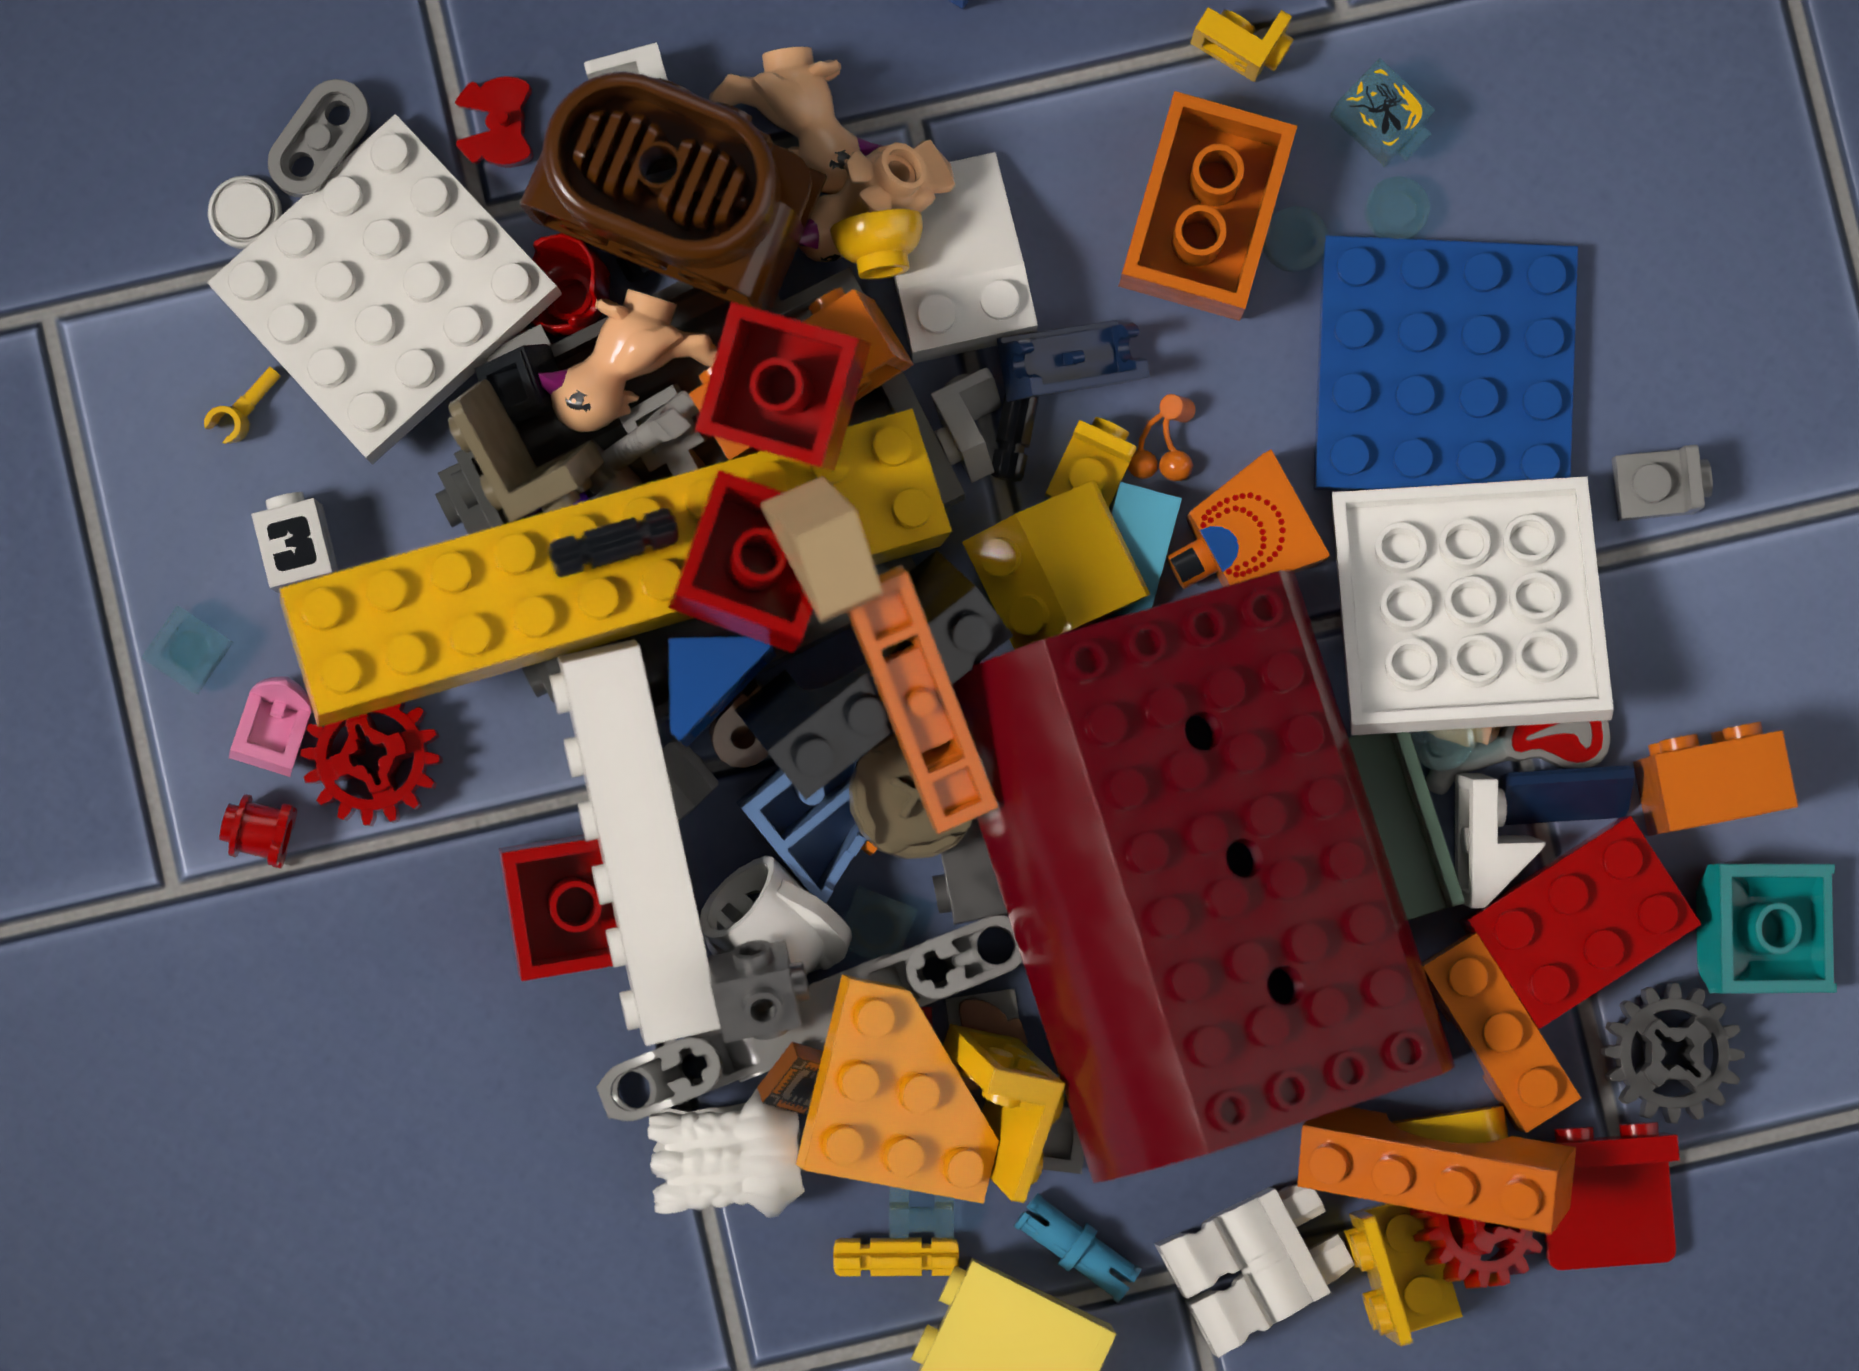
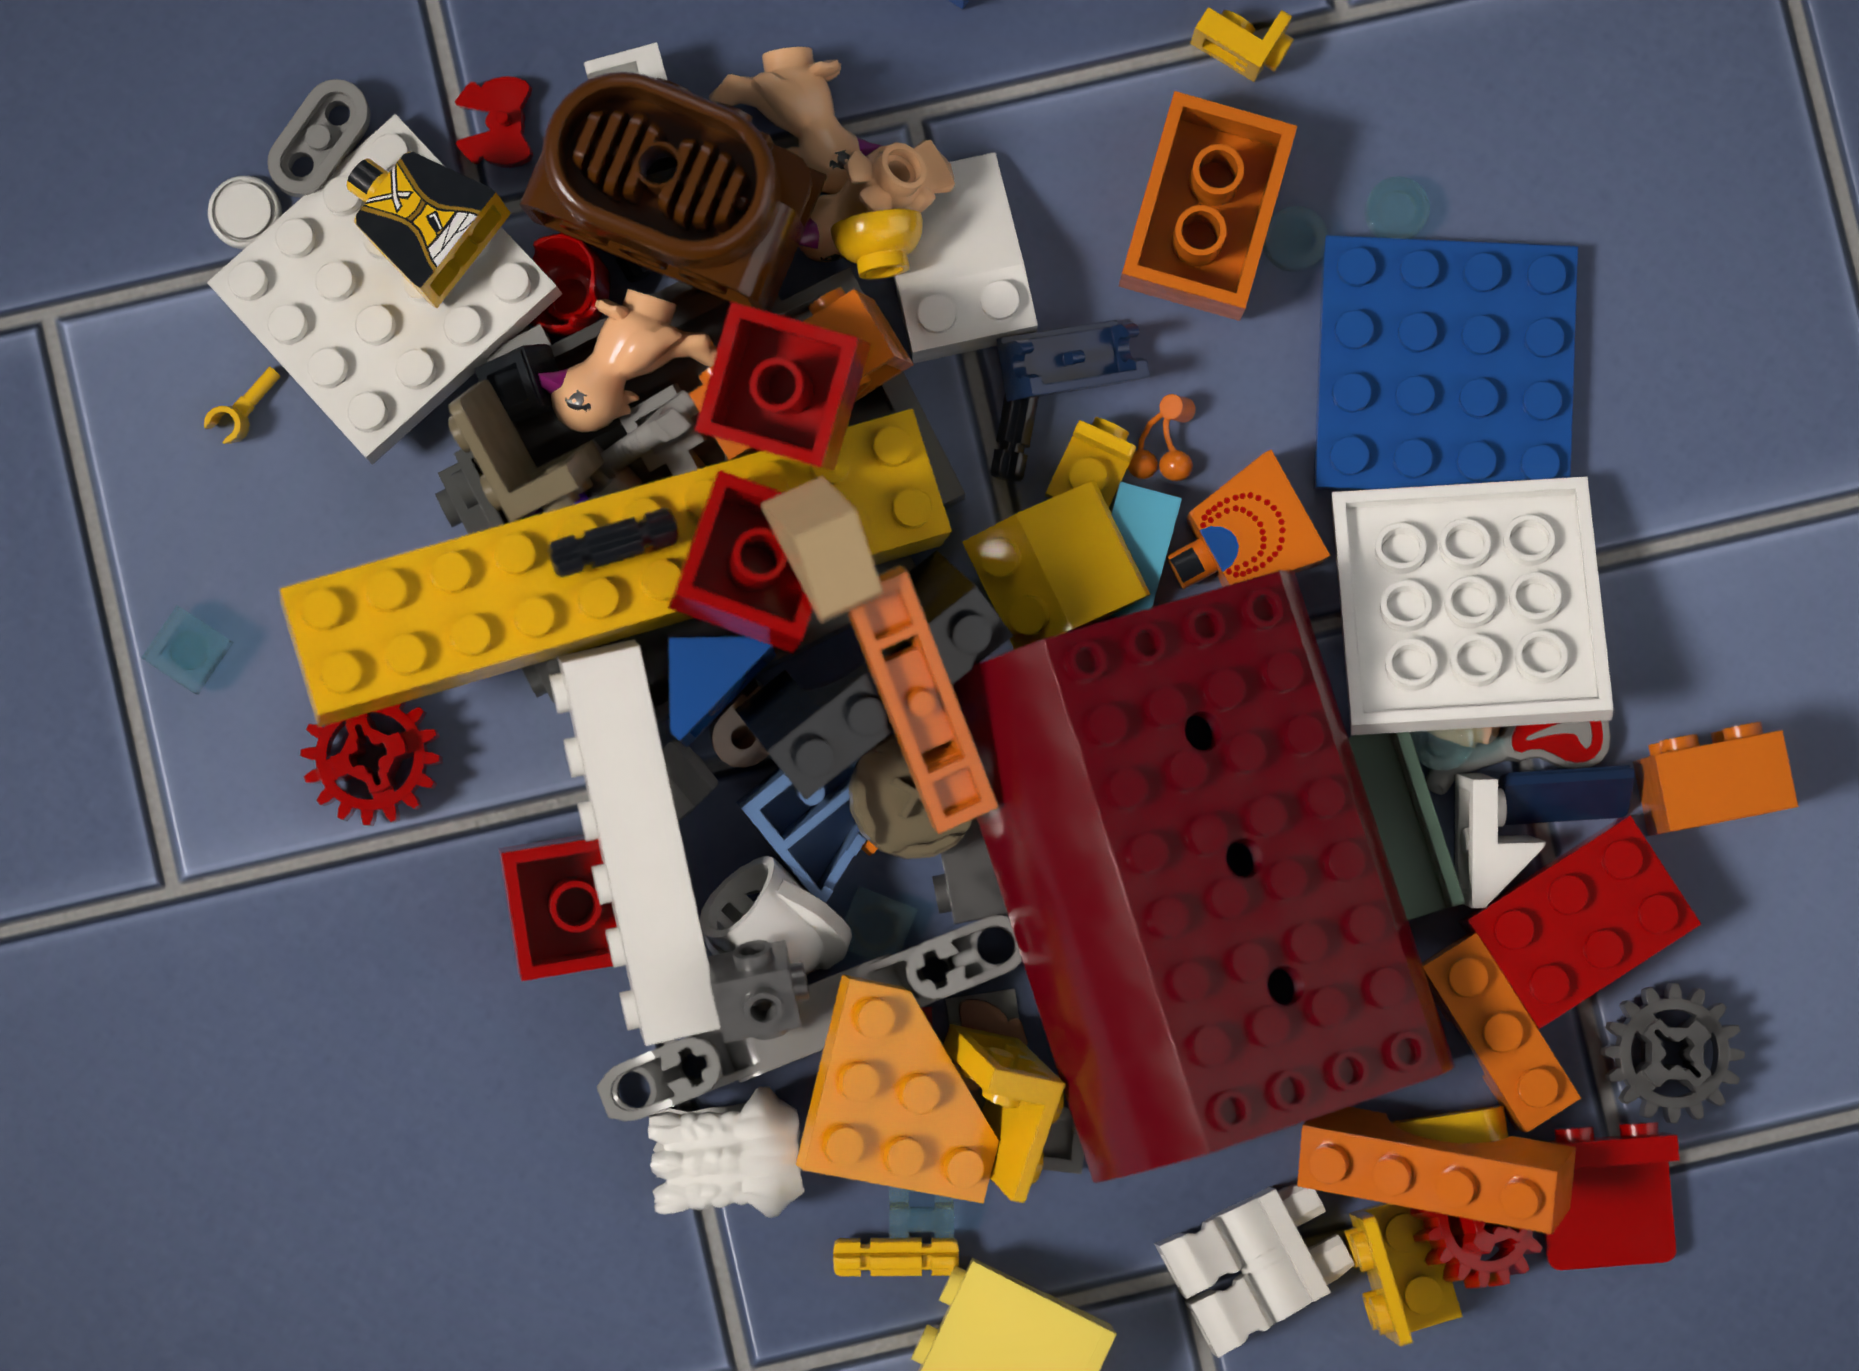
(258, 830): red brick -> none
(272, 725): bright pink plate -> none
(294, 540): white brick -> none
(426, 220): none -> torso
(792, 1079): tile -> none
(957, 407): light grey bracket -> none
(1077, 1247): dark azure pin -> none
(1384, 114): clear light blue brick -> none
(1661, 483): light grey bracket -> none
(1766, 928): teal slope -> none

